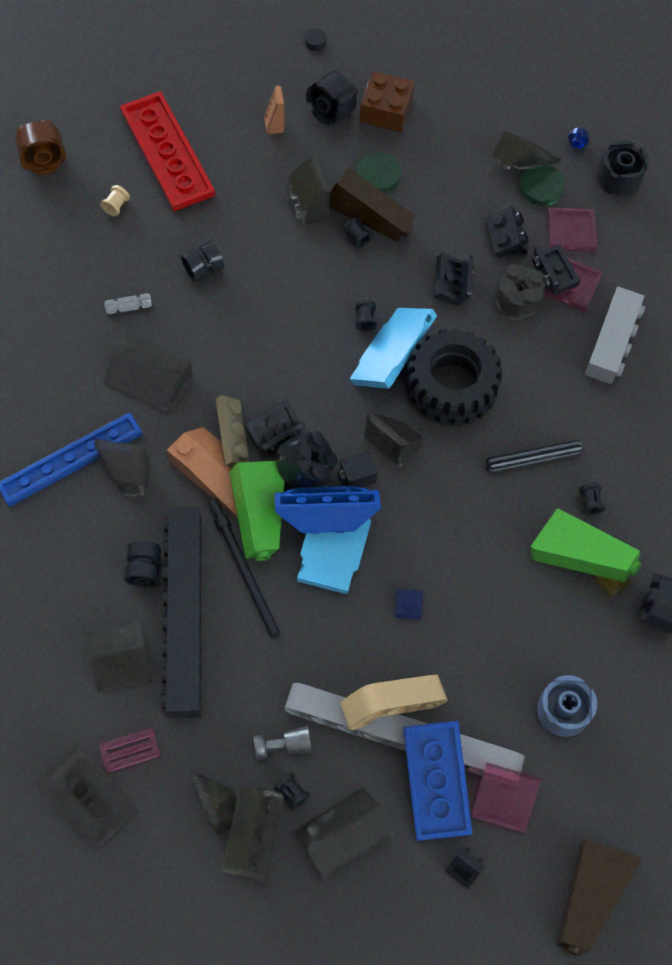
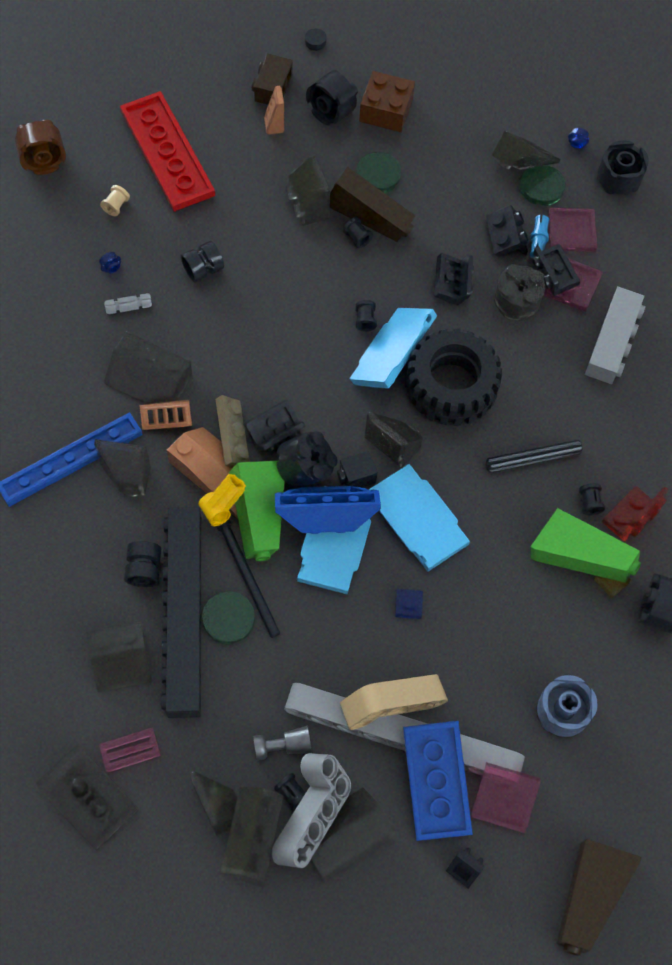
(110, 262): none -> clear blue plate
(185, 404): none -> nougat slope
(217, 503): none -> yellow piece
(228, 617): none -> clear green tile
(272, 73): none -> dark brown brick
(315, 812): none -> light grey beam
(420, 517): none -> medium azure piece
(539, 236): none -> dark azure pin
(634, 512): none -> clear red bracket

